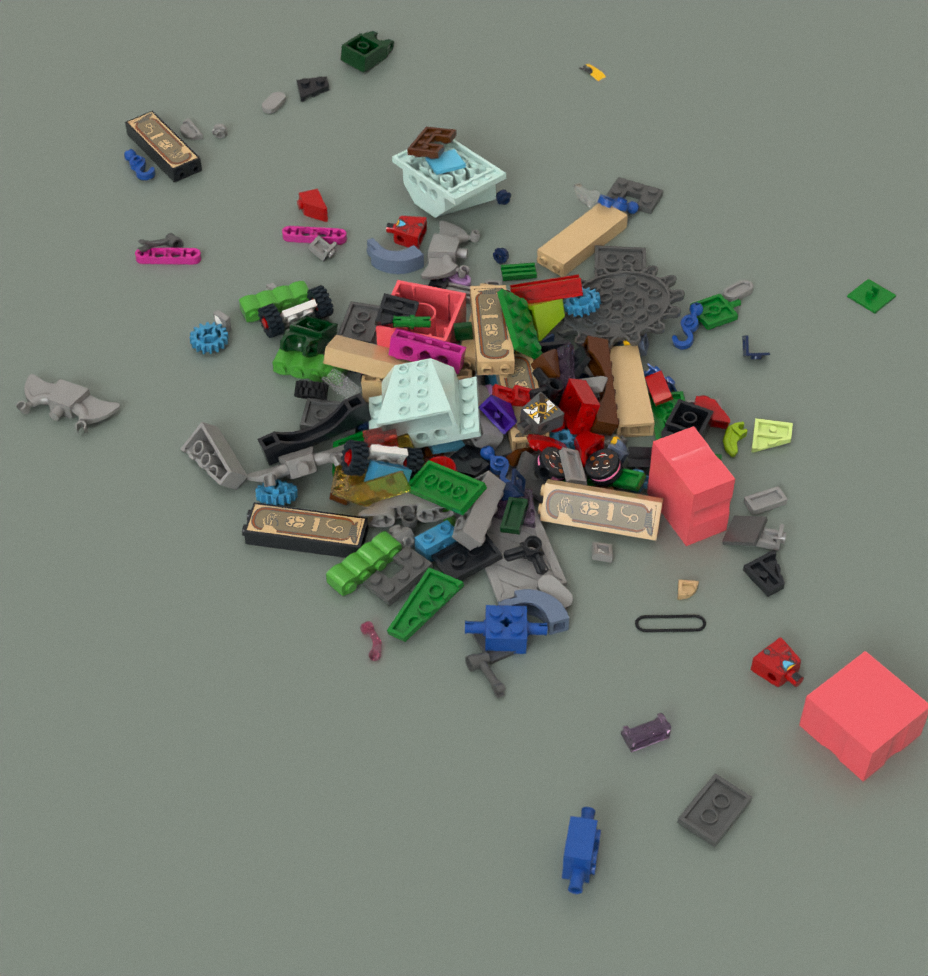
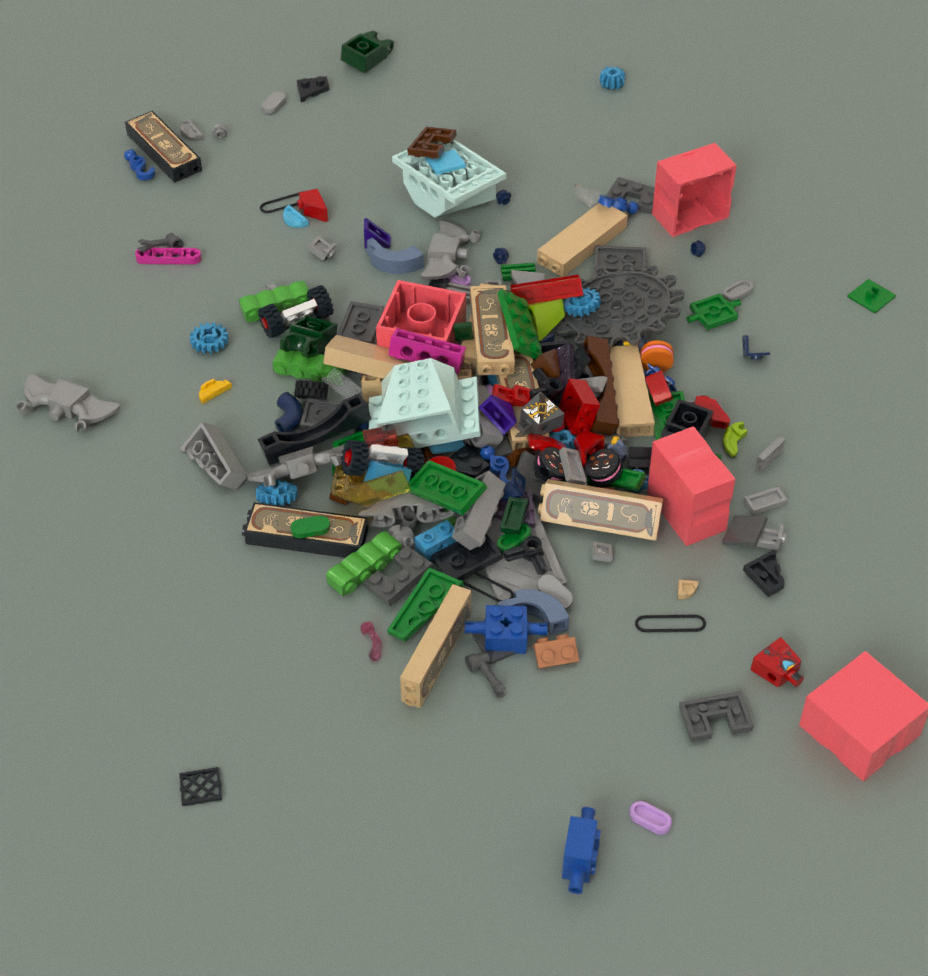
(203, 799): none -> black window
(212, 389): none -> yellow tile
(221, 318): light grey tile -> none
(269, 211): none -> black piece
(292, 415): none -> dark blue cylinder
(294, 218): none -> medium azure tile
(310, 526): none -> green tile
(333, 234): dark pink beam -> none
(373, 231): none -> dark purple slope
(394, 306): black wing -> none
(408, 230): red torso -> none
(411, 321): green pin -> none
(435, 646): none -> tan brick
(486, 594): none -> black piece
(509, 541): none -> green tile
(524, 276): none -> light grey tile
(556, 651): none -> nougat bracket
(593, 71): yellow sticker -> none
(612, 78): none -> dark azure gear
(647, 733): clear purple hinge -> none
(650, 817): none -> lavender tile
(657, 354): none -> orange head
(689, 325): blue piece -> none
(693, 189): none -> coral tile
(698, 248): none -> dark blue plate
(699, 711): none -> dark grey plate
(714, 810): dark grey plate -> none
(770, 434): yellowish green wing -> none
(770, 454): none -> light grey tile

